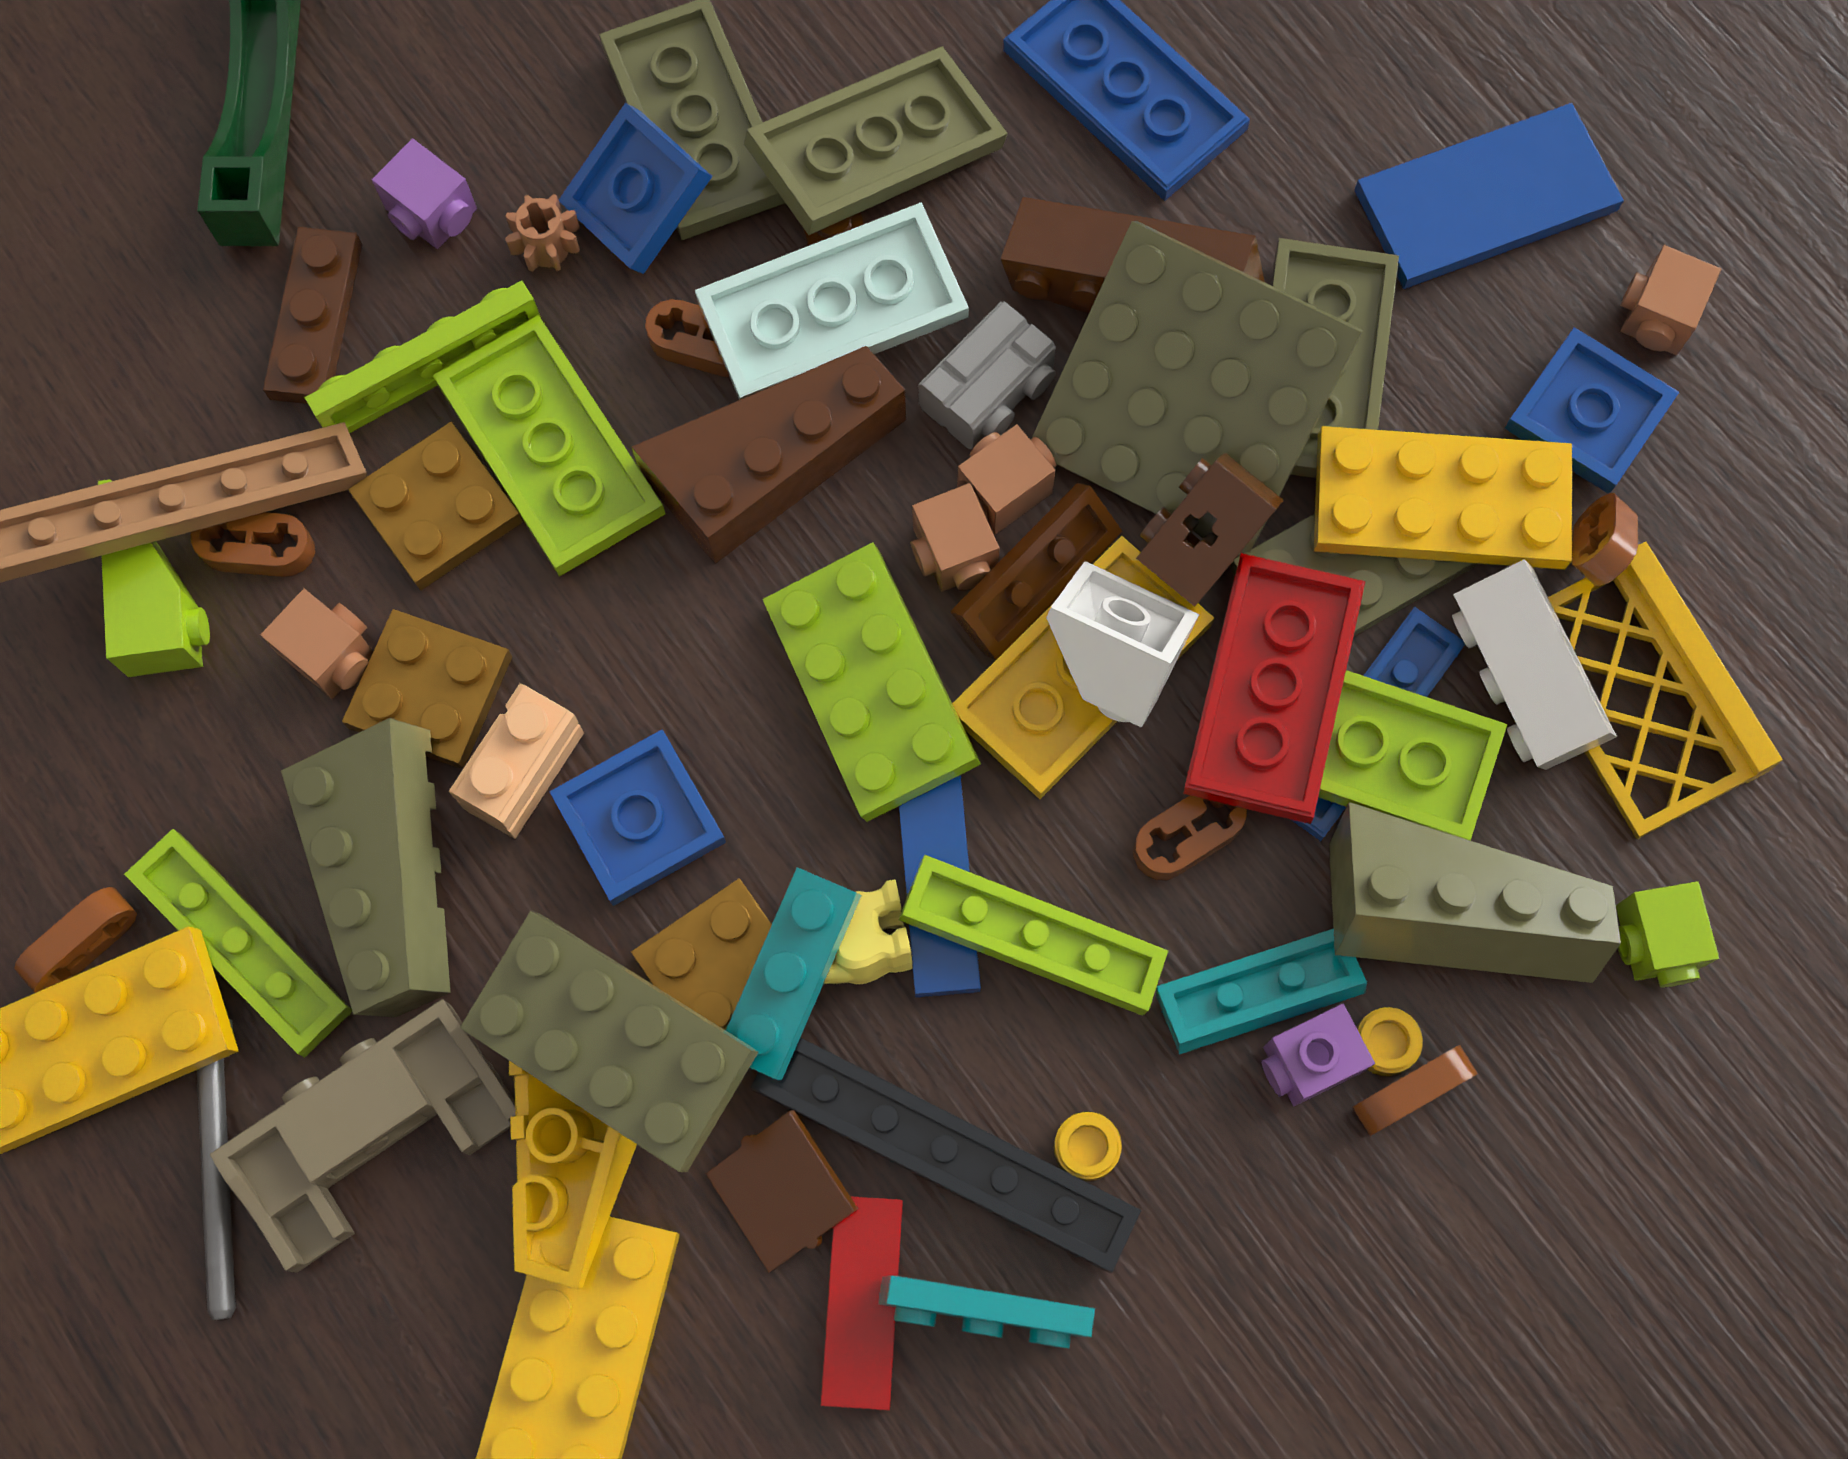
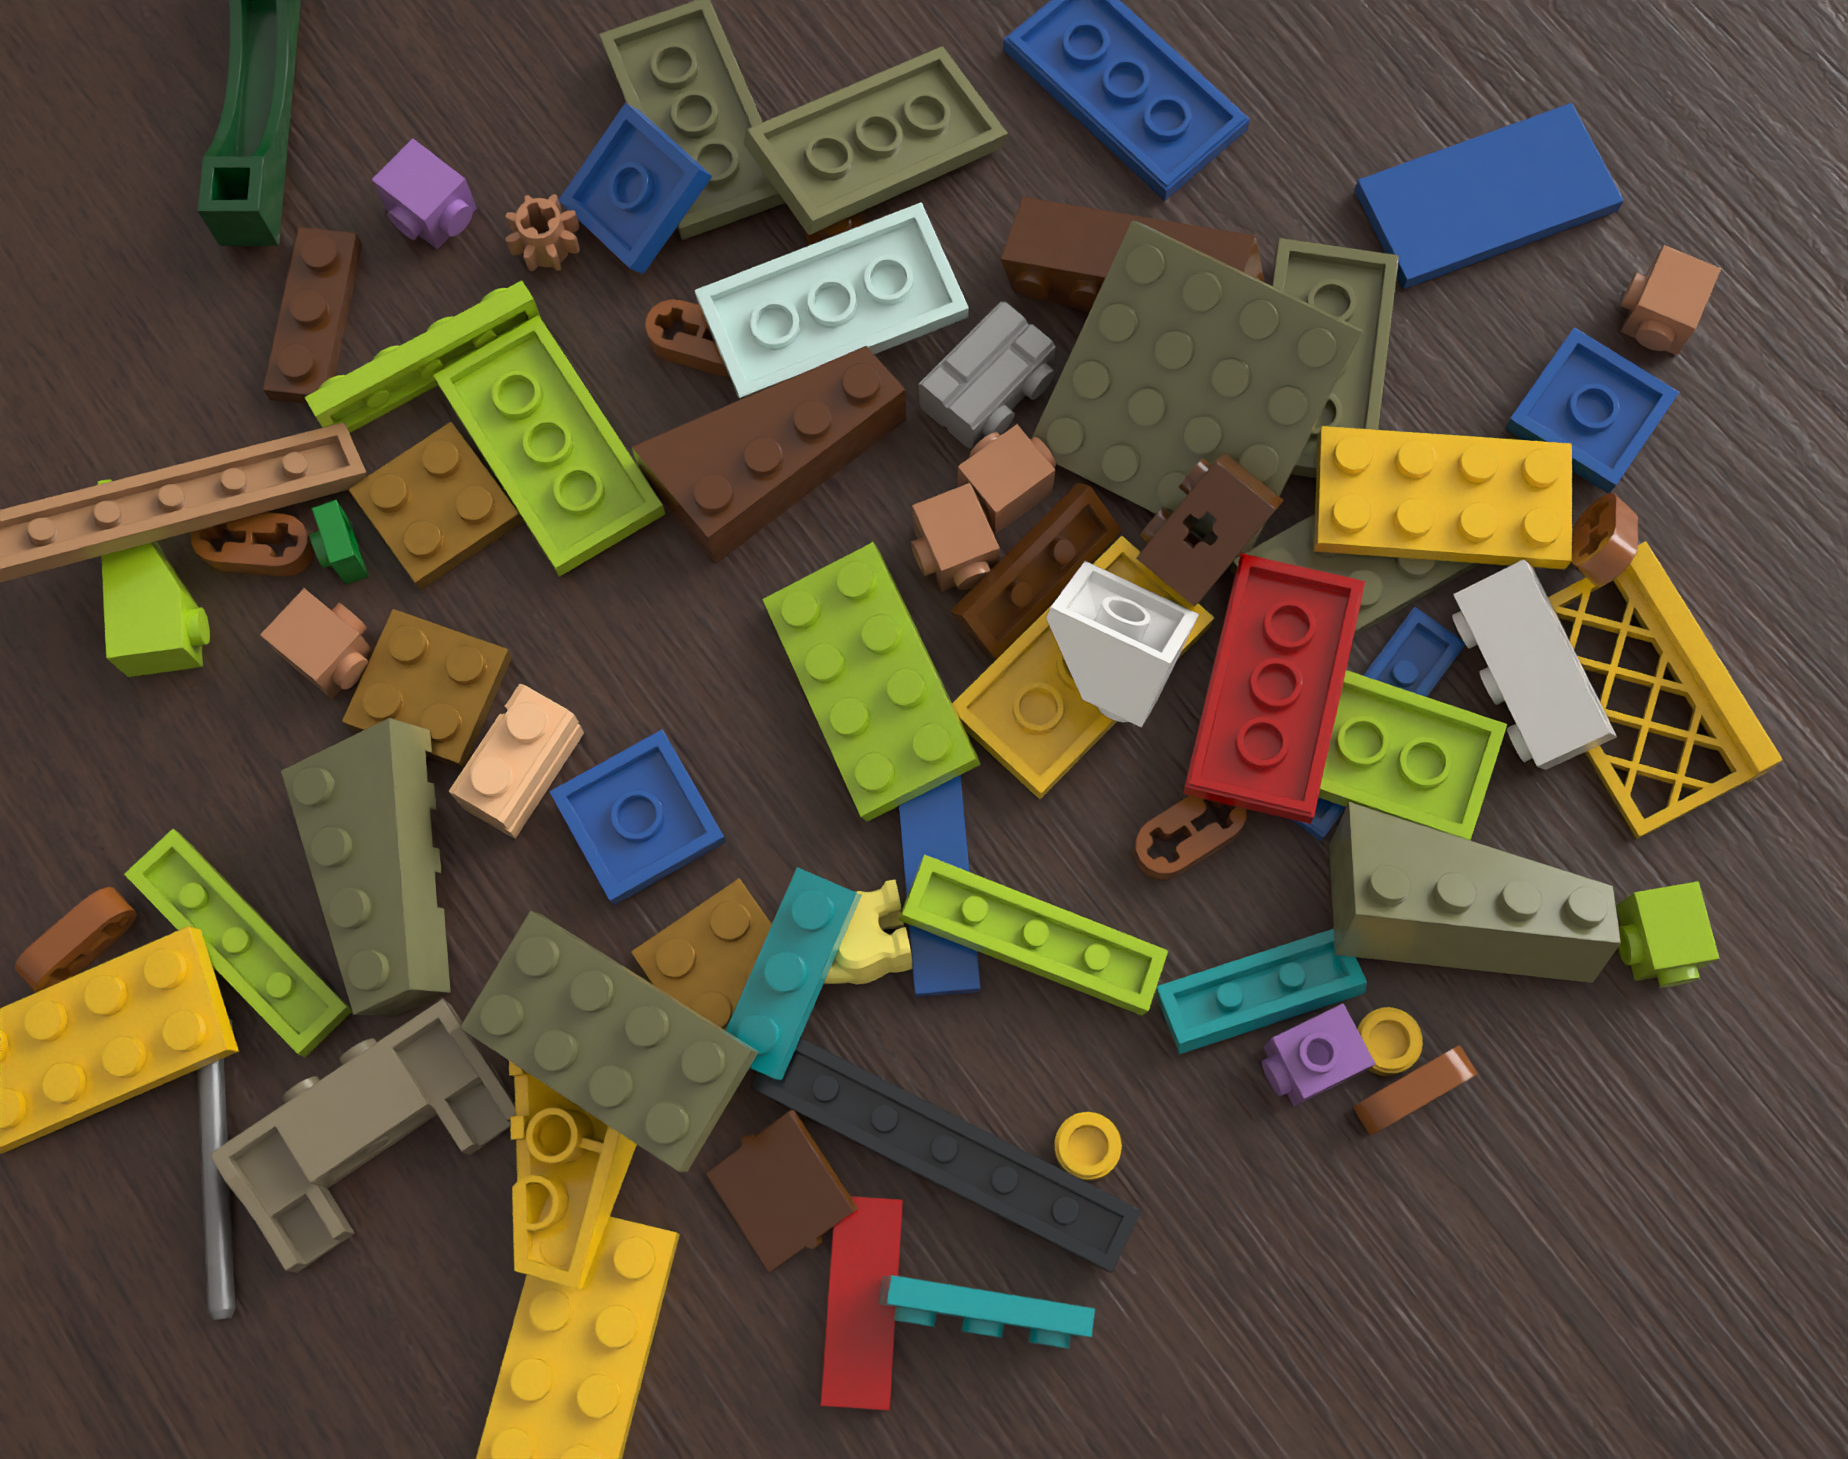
(337, 543): none -> green plate

